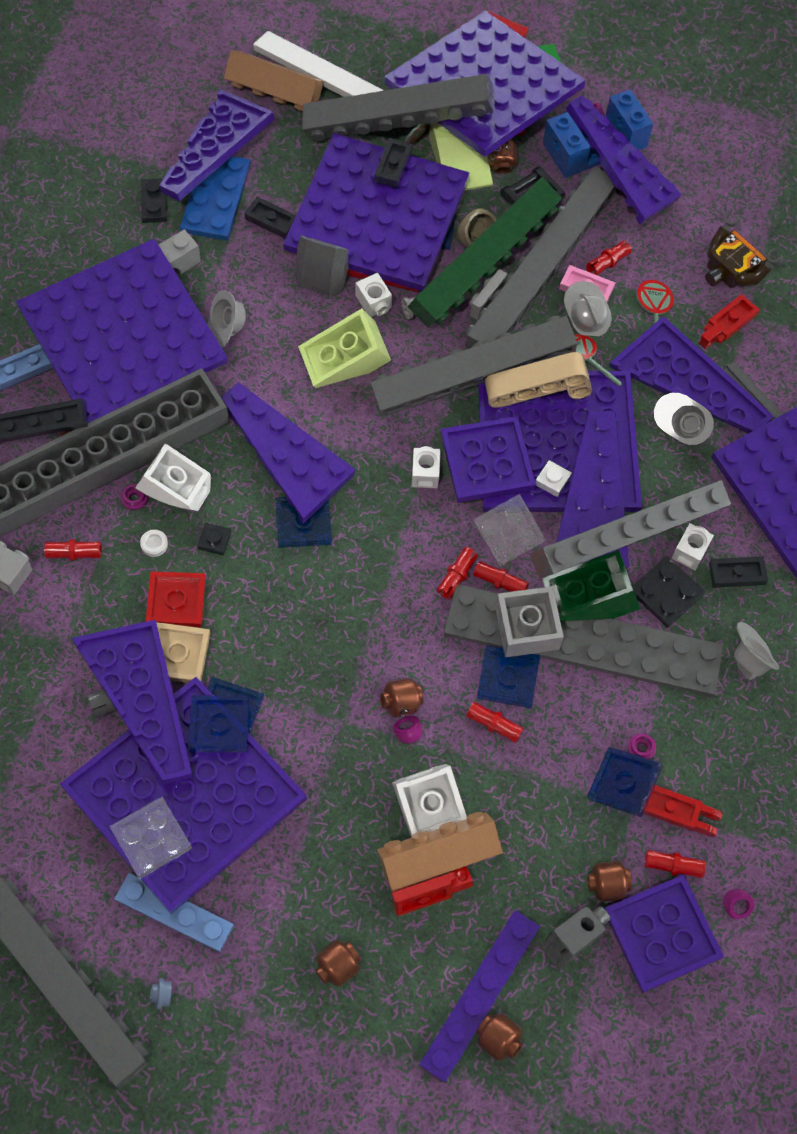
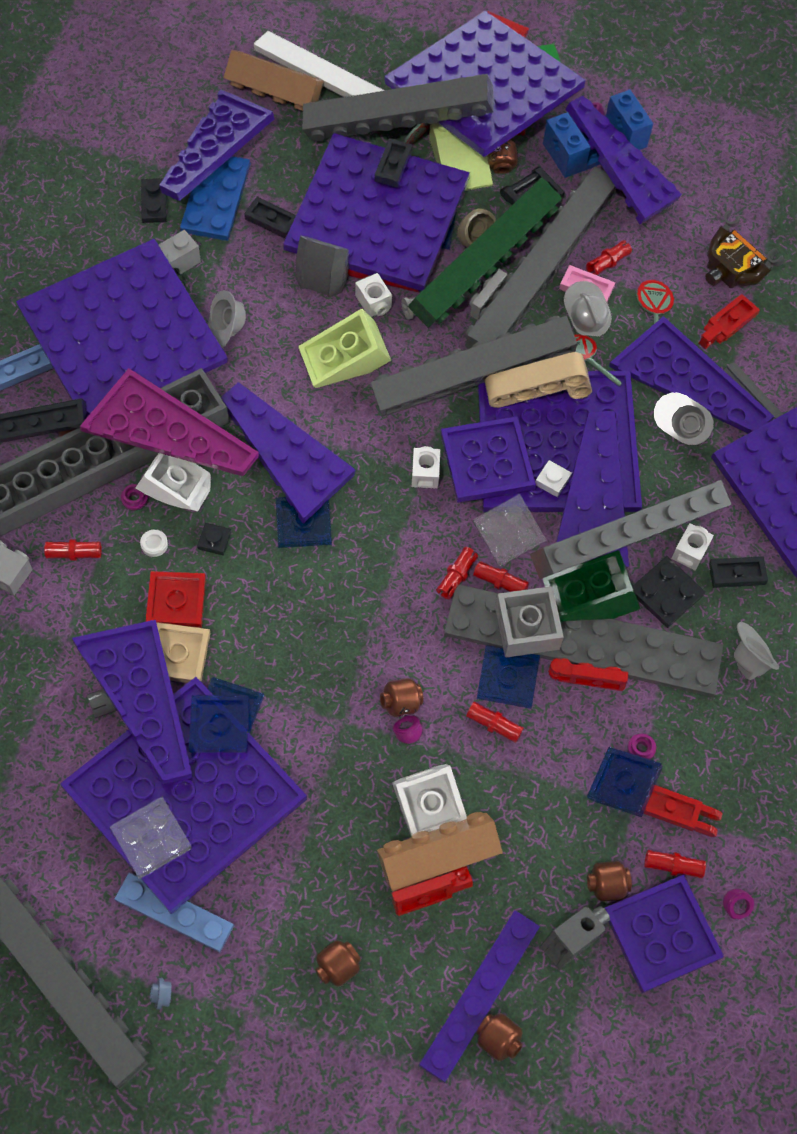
(156, 421): none -> magenta wing
(588, 675): none -> red hinge

